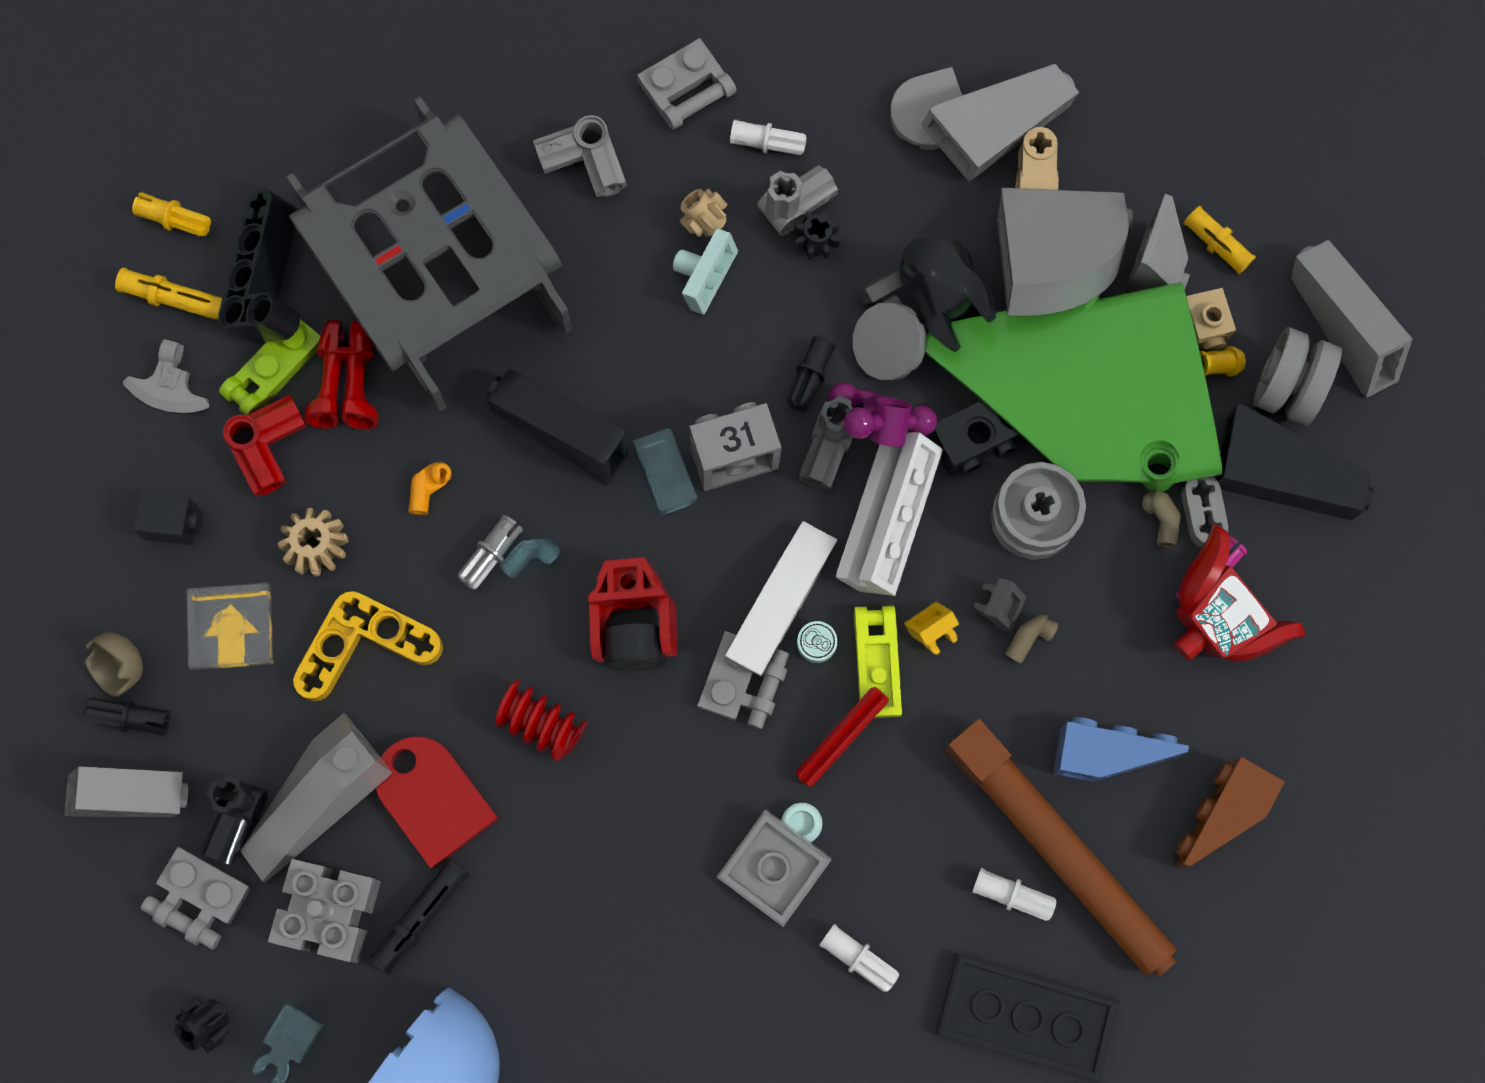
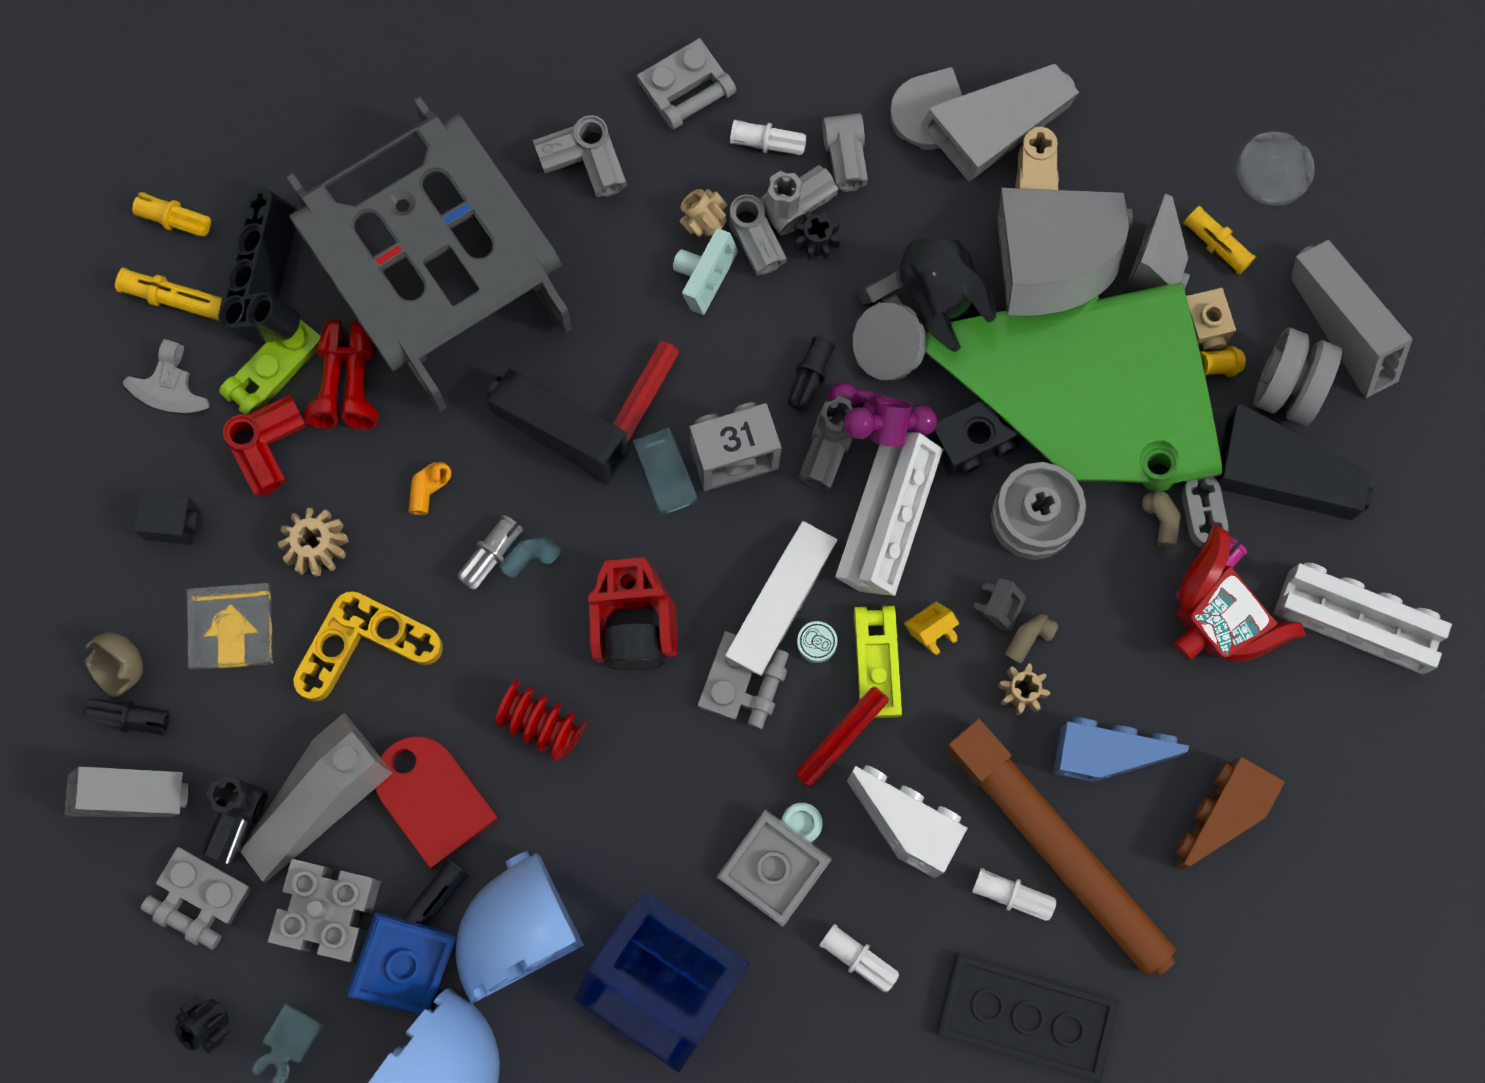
(401, 964): none -> blue tile
(512, 928): none -> light blue brick
(646, 388): none -> red axle
(660, 981): none -> clear blue piece
(756, 237): none -> light grey piece
(845, 142): none -> light grey piece
(911, 828): none -> white slope
(1033, 684): none -> tan gear
(1275, 168): none -> clear tile
(1362, 617): none -> white brick

